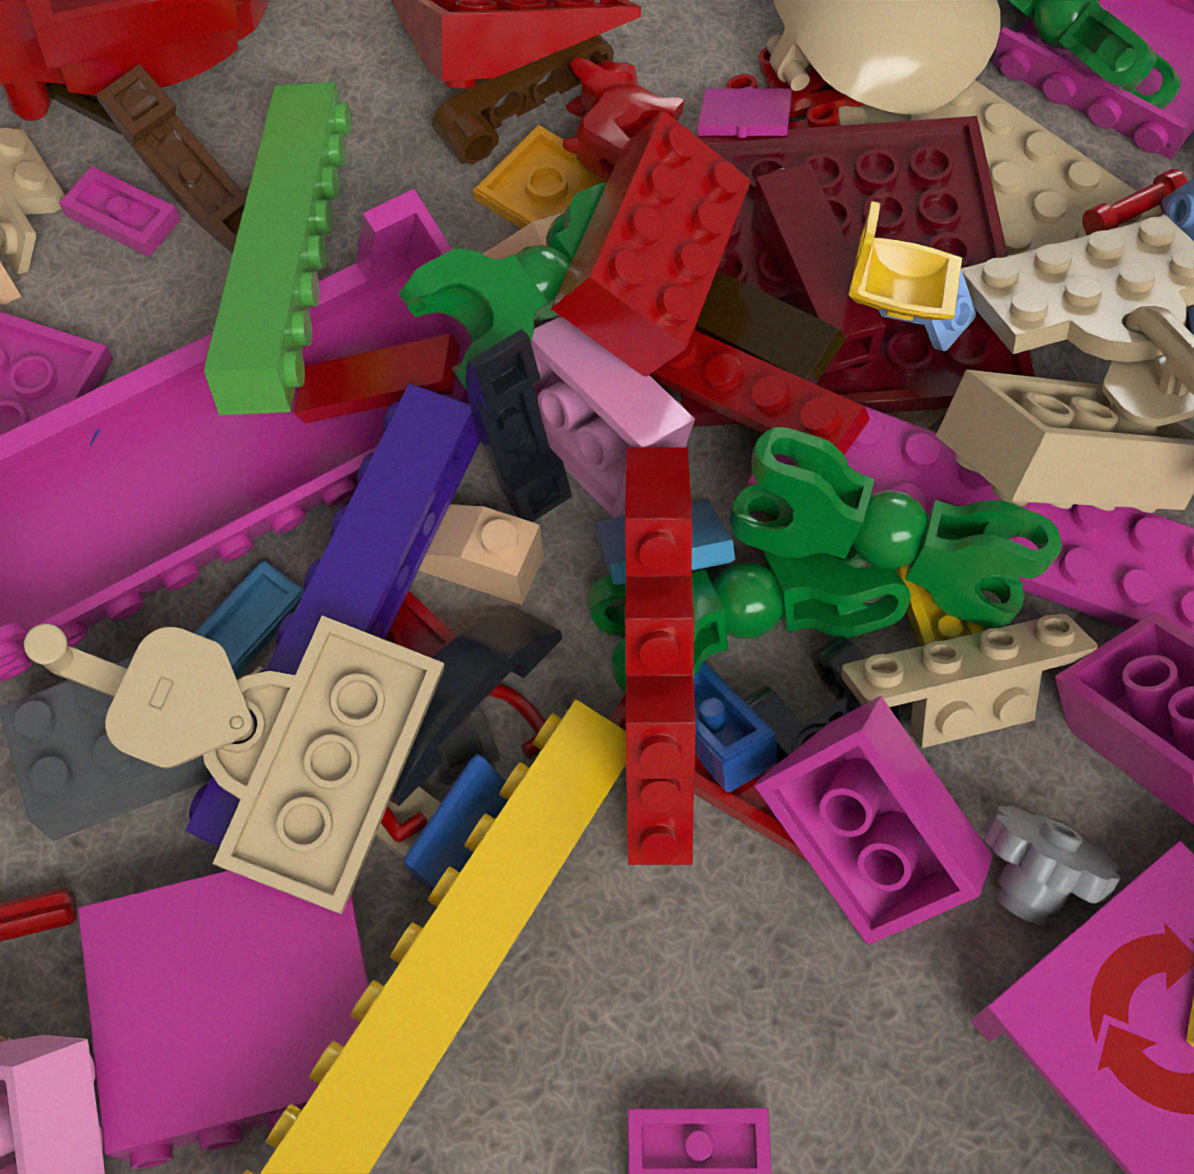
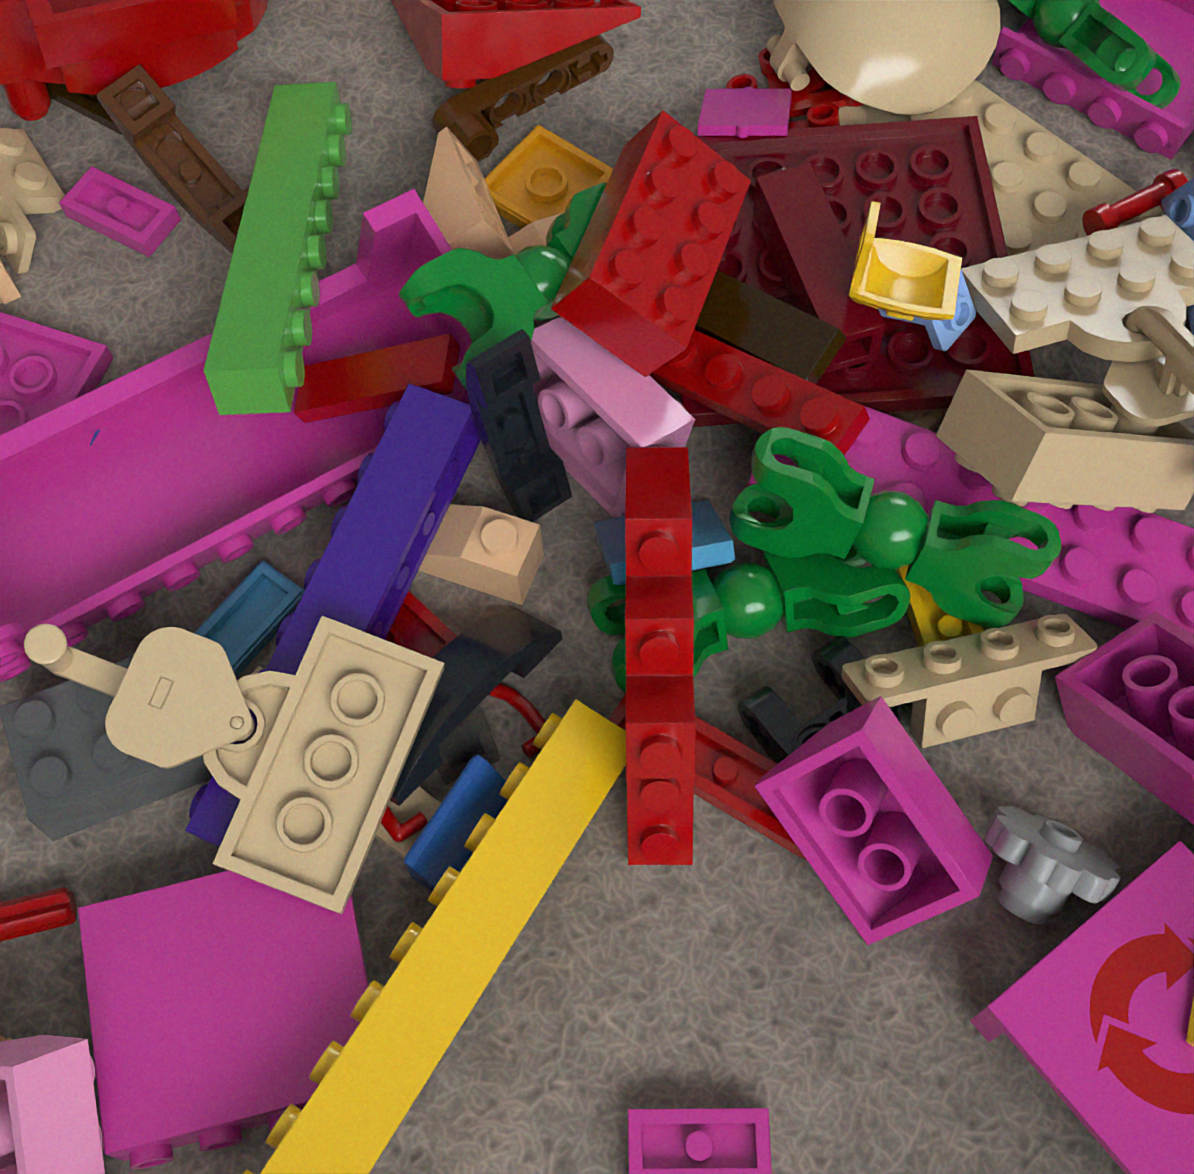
(462, 202): none -> light nougat slope
(612, 112): red animal -> none
(729, 734): blue slope -> none

